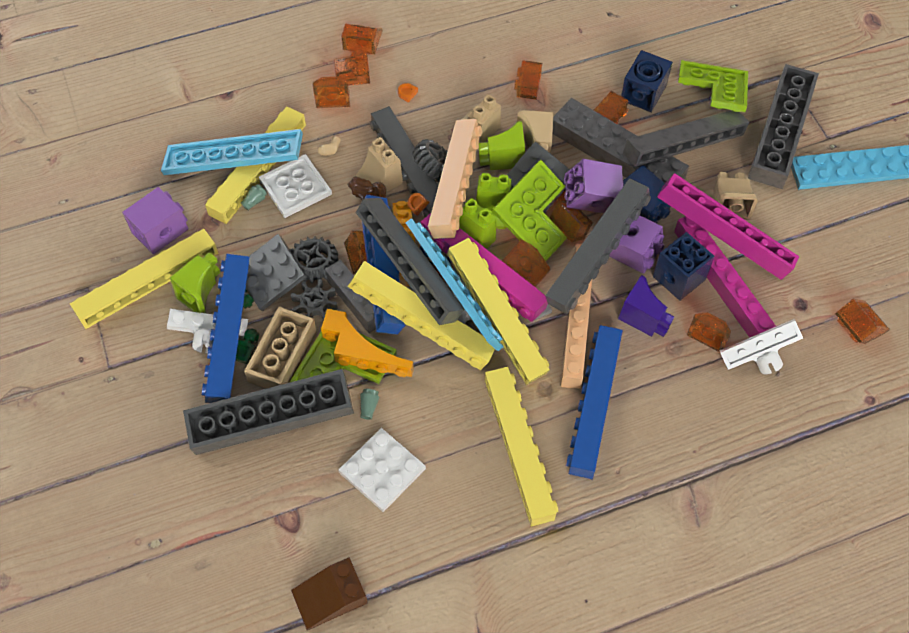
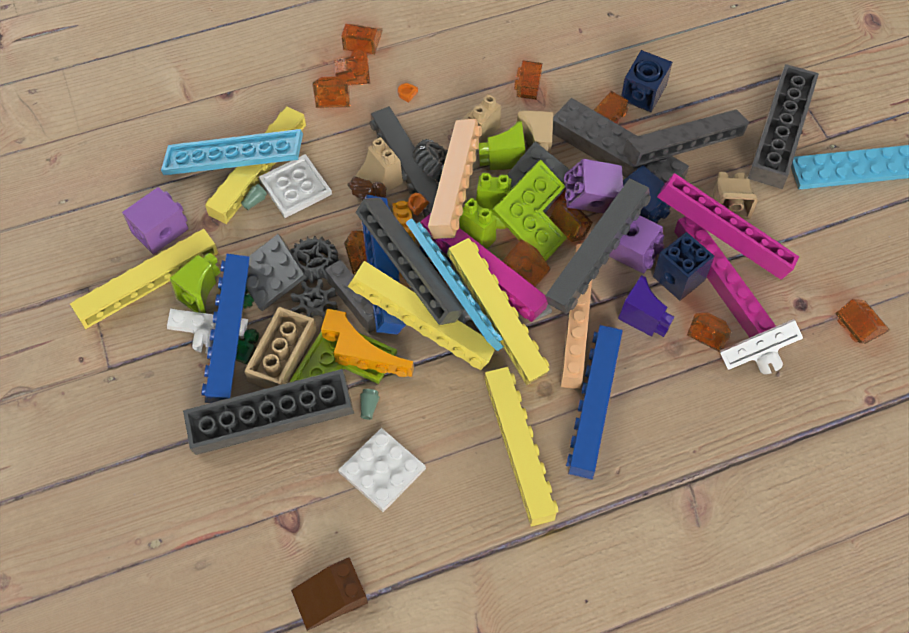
(331, 148): tan arm -> none
(727, 84): lime plate -> none

